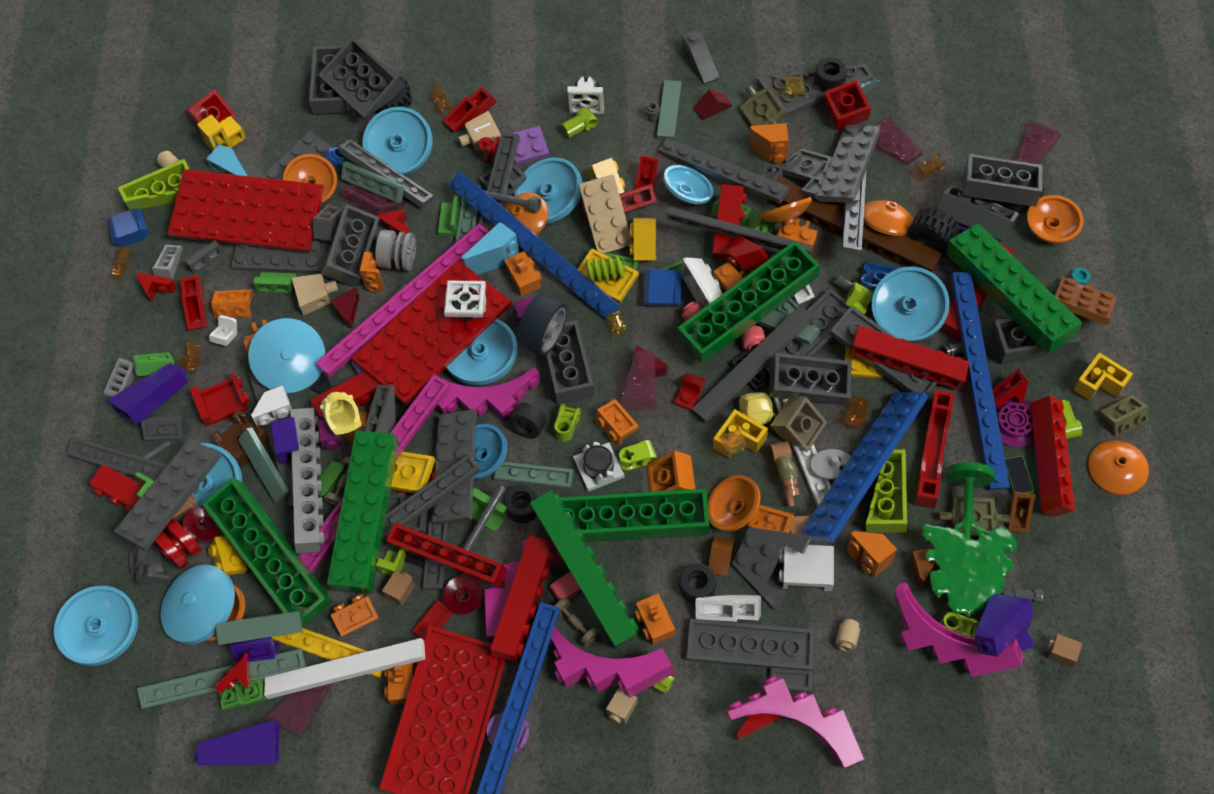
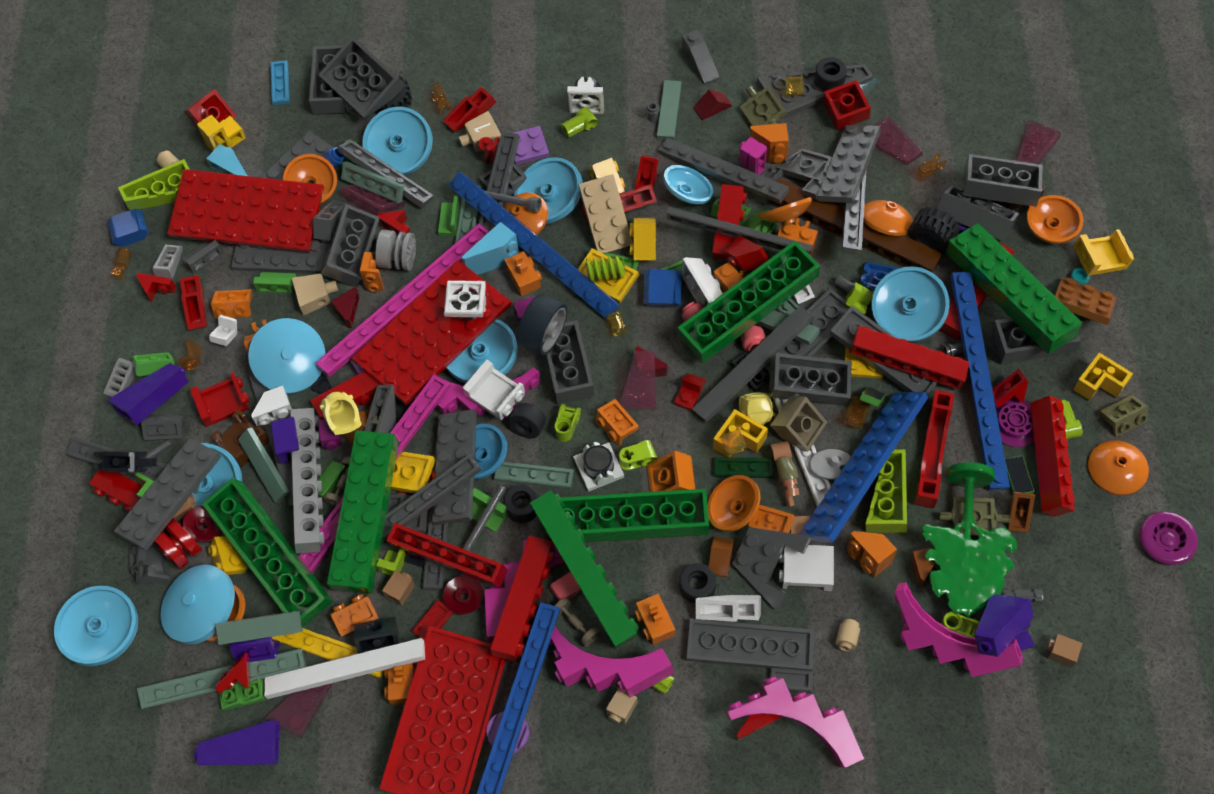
(124, 461): none -> black hinge
(280, 82): none -> dark azure tile
(376, 634): none -> black brick
(493, 390): none -> white panel
(751, 467): none -> dark green tile
(752, 156): none -> dark pink brick
(872, 396): none -> tile
(1103, 253): none -> yellow panel
(1167, 540): none -> magenta wheel

